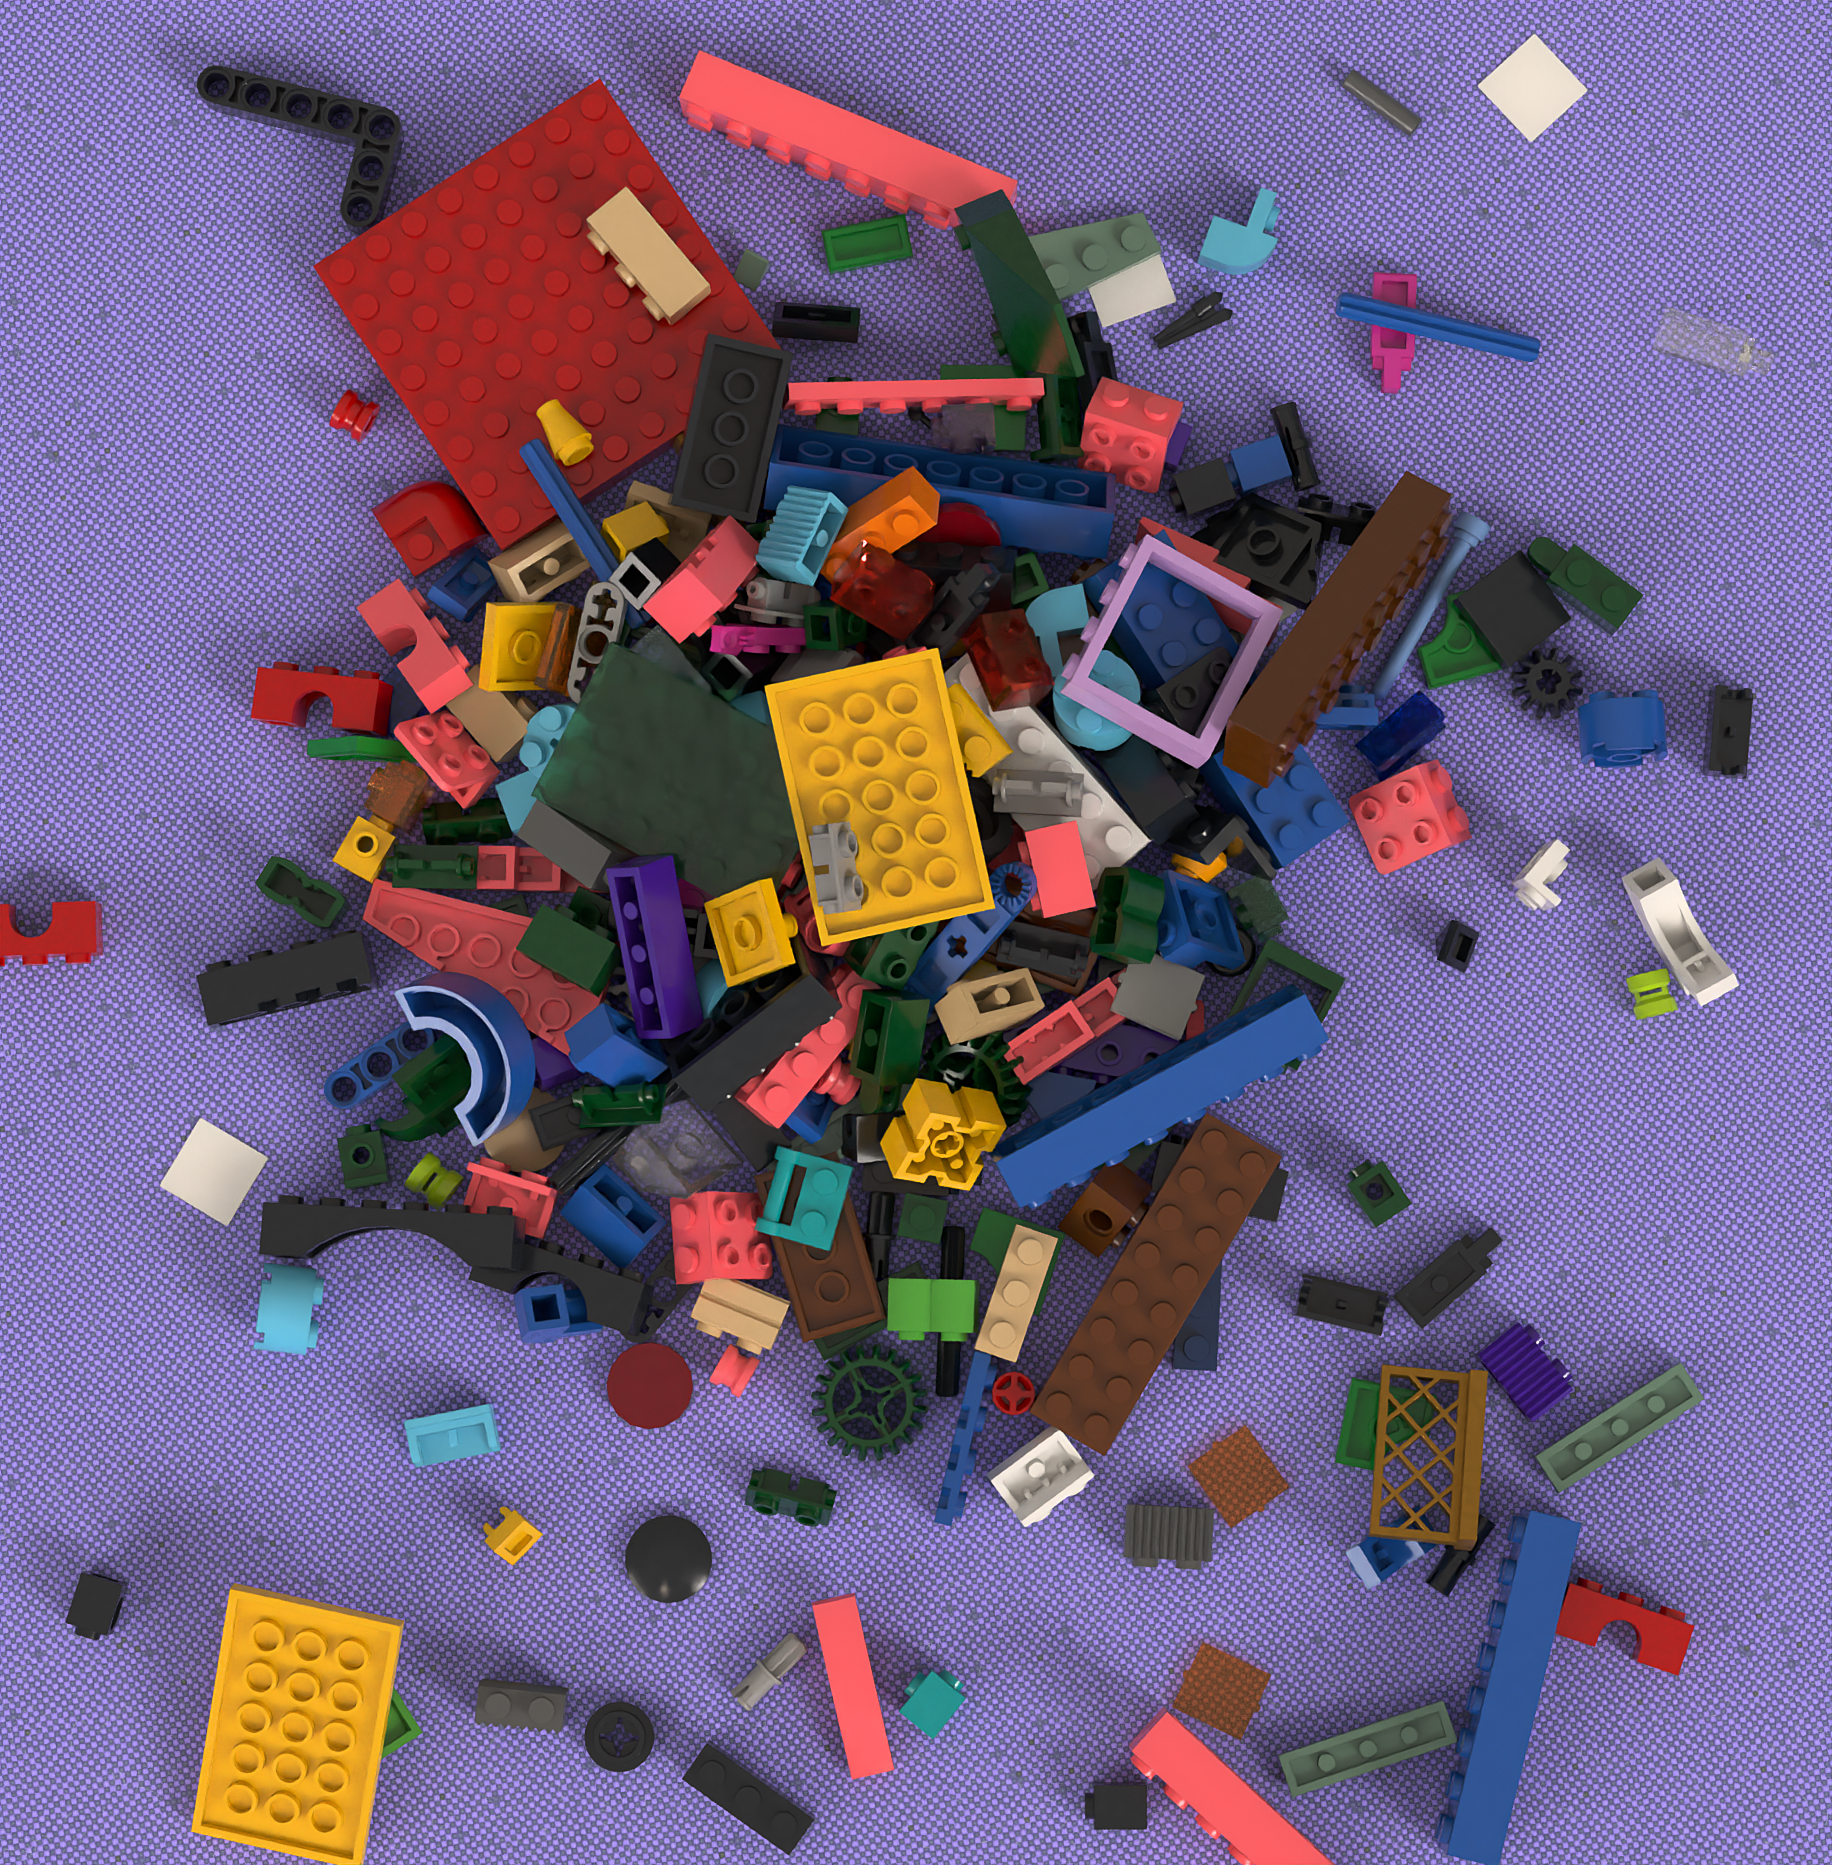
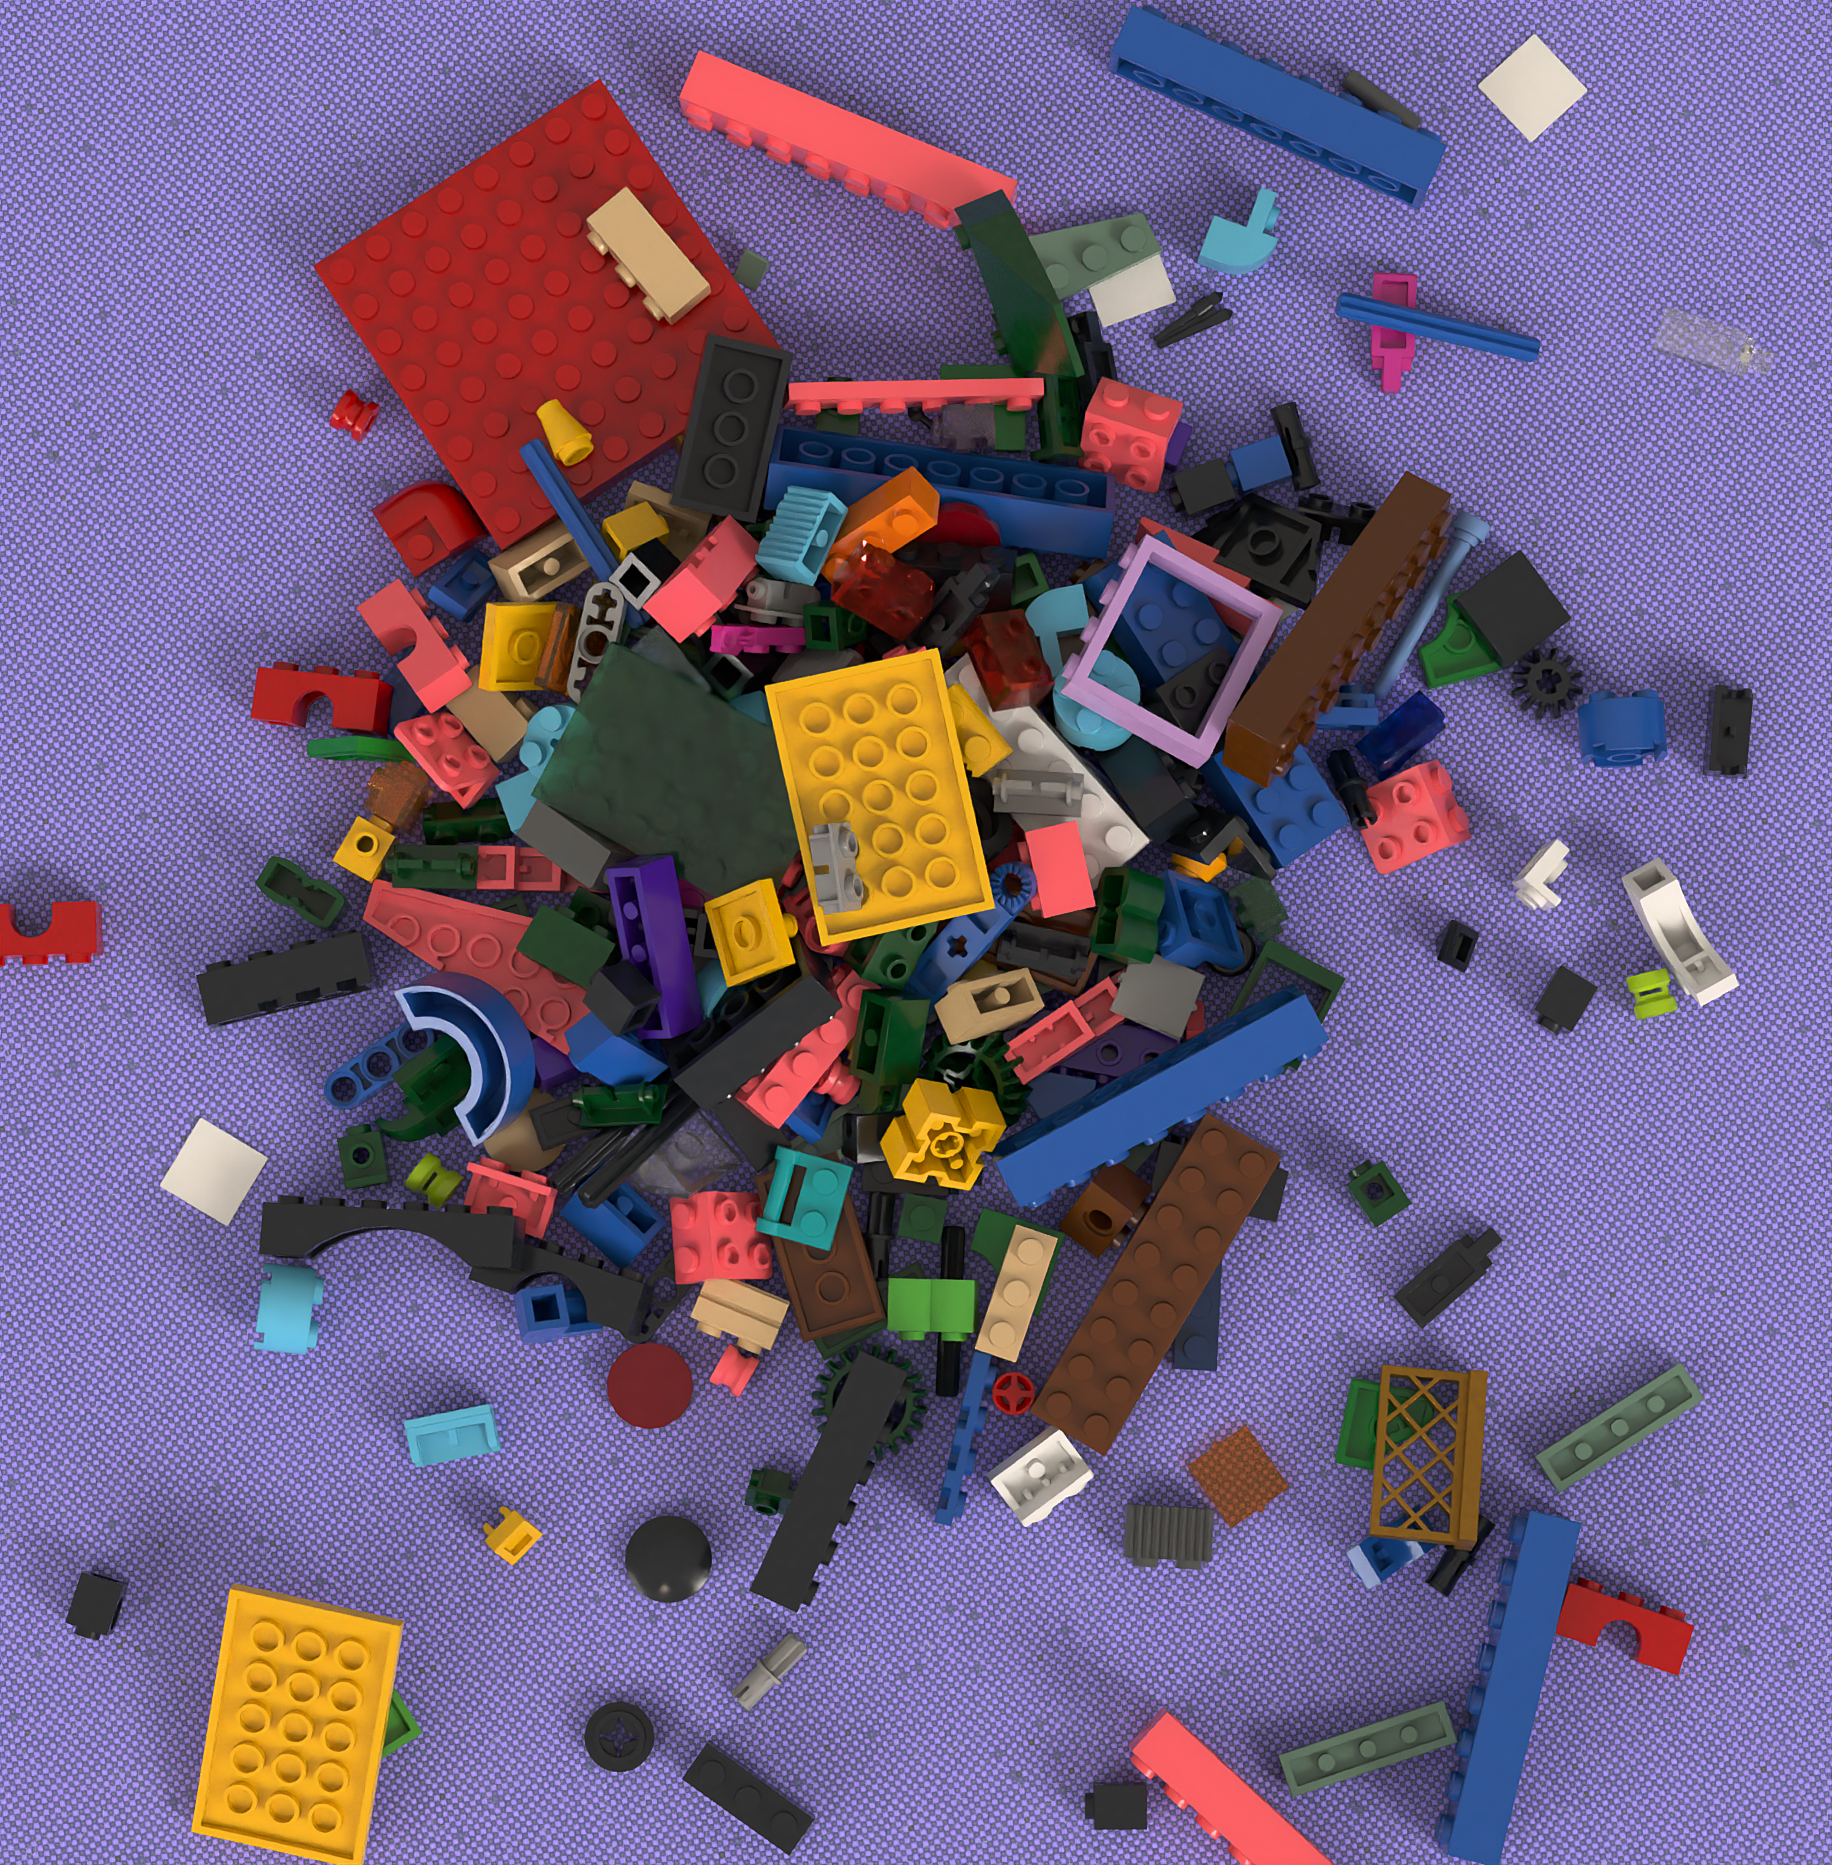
(318, 124): black beam -> none
(521, 1705): dark grey brick -> none
(621, 997): none -> black brick
(637, 1151): none -> black axle
(816, 322): black tile -> none
(829, 1481): none -> black brick
(853, 1686): coral slope -> none
(867, 244): green tile -> none
(932, 1700): teal brick -> none
(1221, 1690): clear orange piece -> none
(1276, 105): none -> blue brick
(1341, 1305): black hinge -> none
(1351, 789): none -> black axle
(1525, 1371): dark purple brick -> none
(1562, 1001): none -> black brick
(1584, 583): dark green brick -> none

